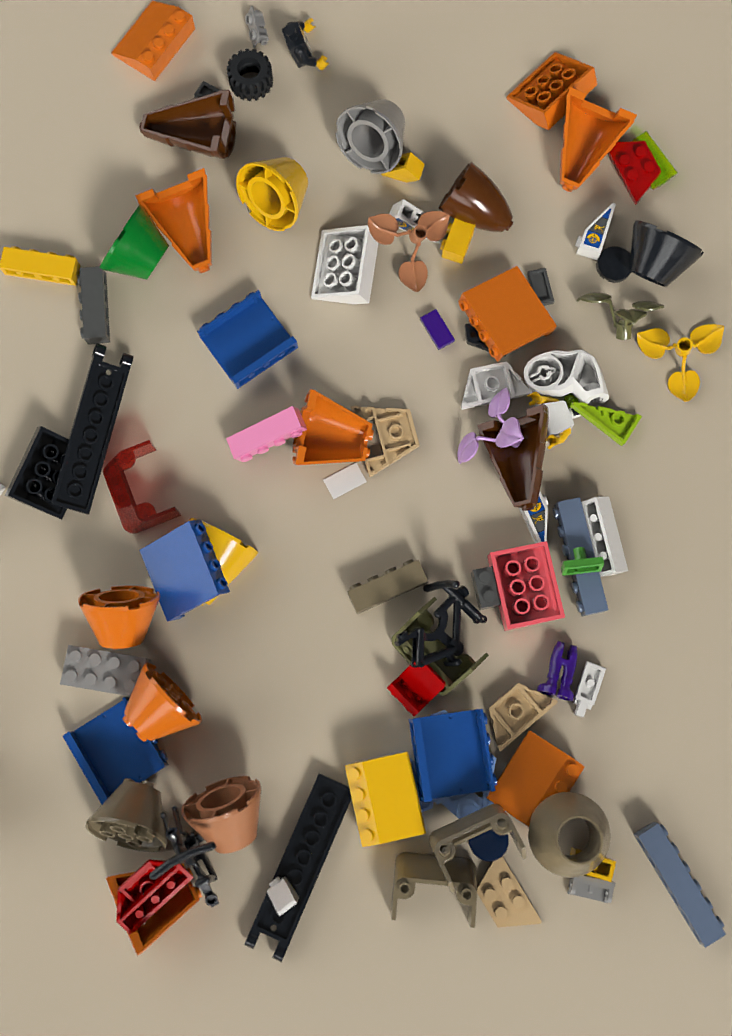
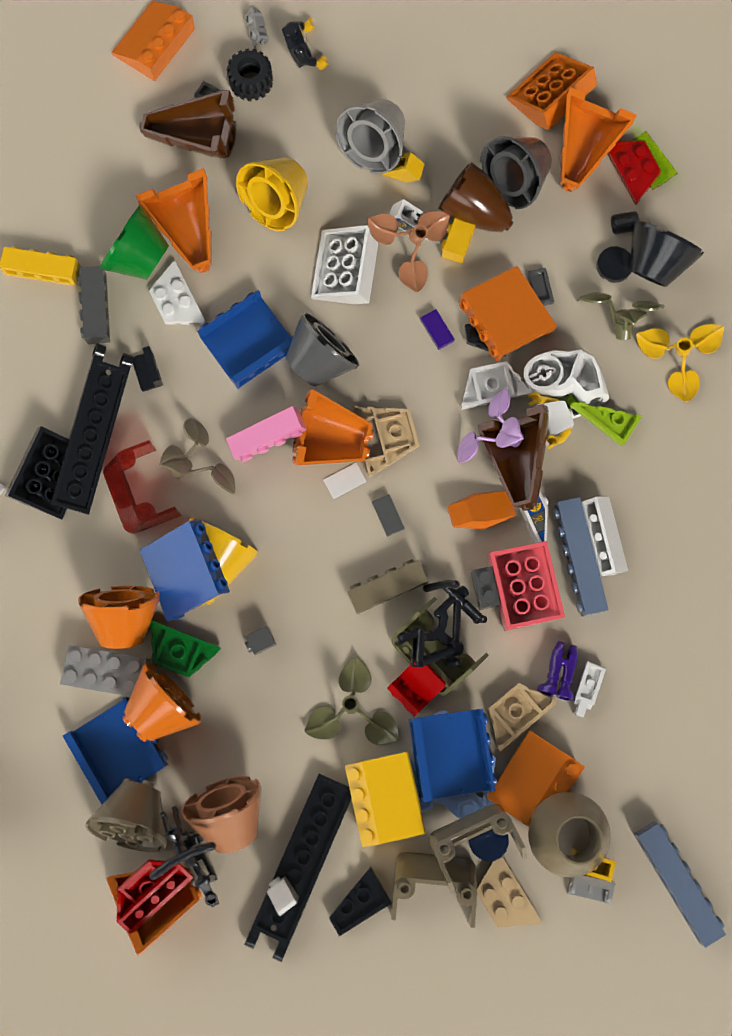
(147, 370): none -> black panel
(175, 298): none -> white wing
(179, 465): none -> dark tan plant
(179, 650): none -> green wing
(260, 641): none -> dark grey brick
(317, 353): none -> dark grey cone
(324, 723): none -> olive plant
(360, 903): none -> black wing
(388, 515): none -> dark grey tile
(481, 510): none -> orange piece
(517, 167): none -> dark grey cone
(581, 563): bright green tile -> none
(593, 238): slope -> none
(623, 222): none -> black piece

